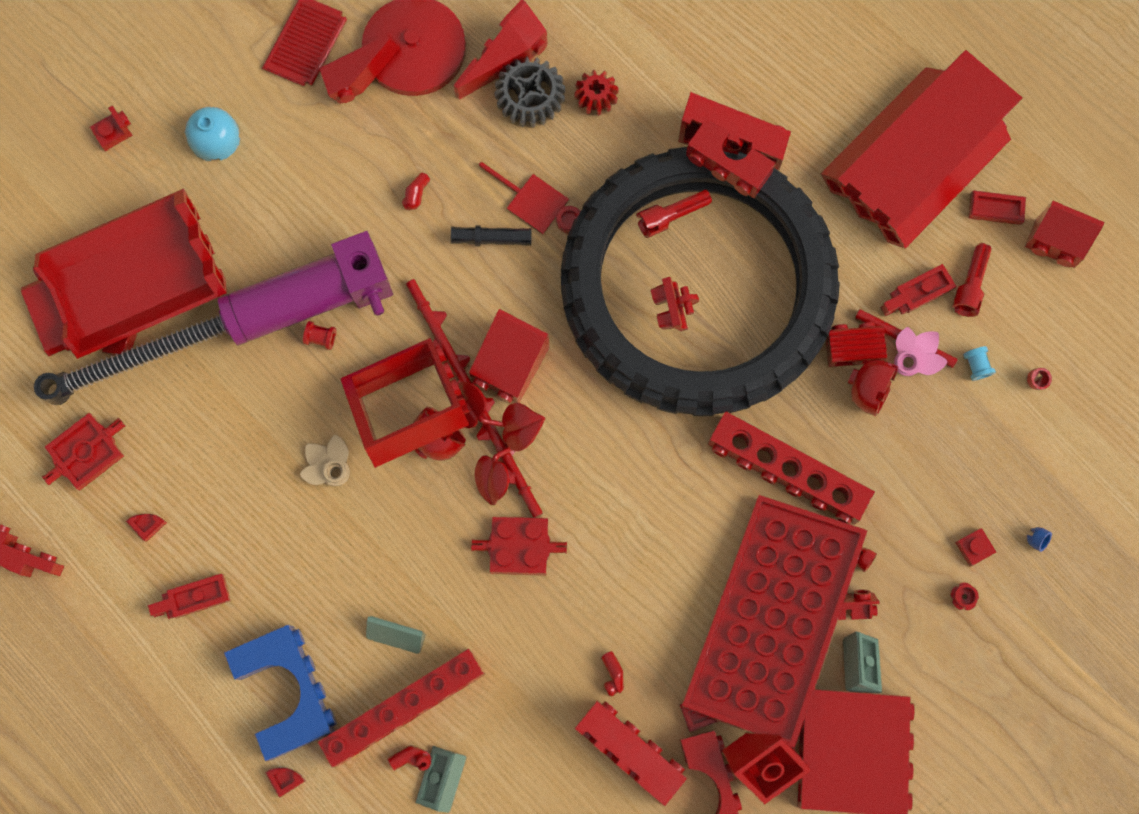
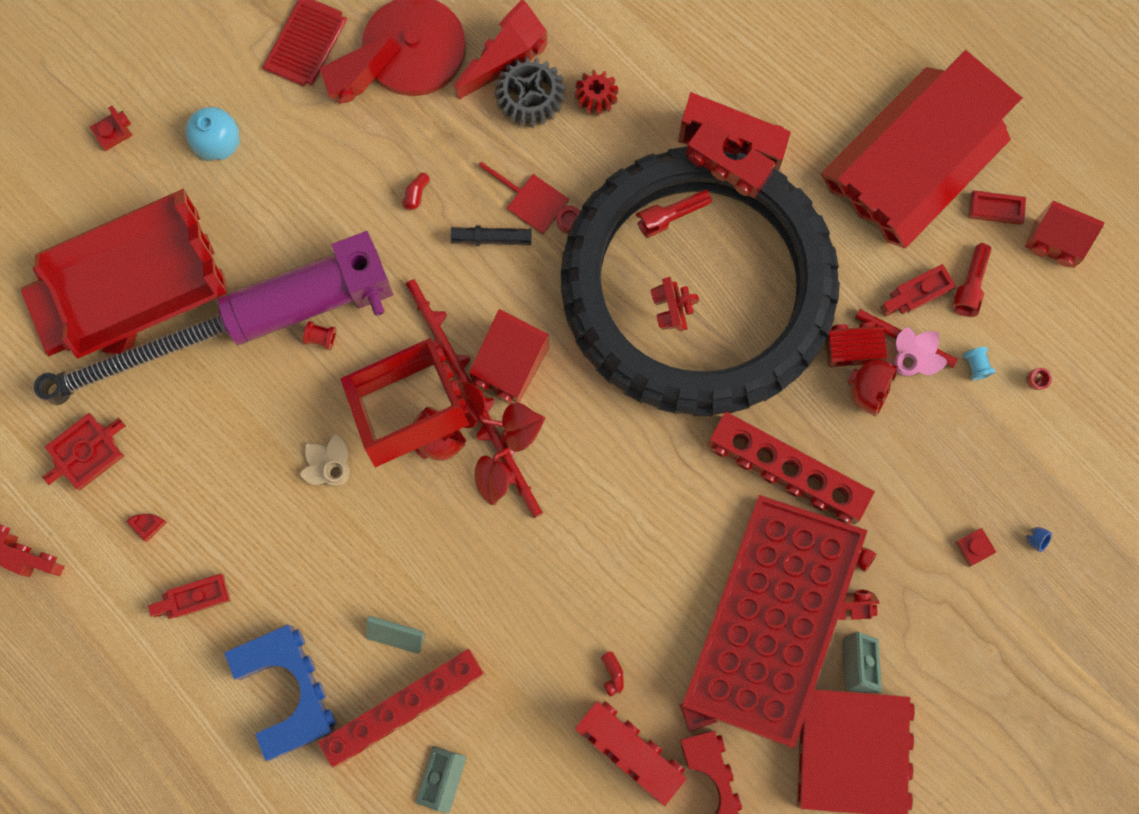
(284, 780): red tile -> none
(411, 755): red arm -> none
(519, 546): red plate -> none
(765, 764): red slope -> none
(971, 593): red plate -> none

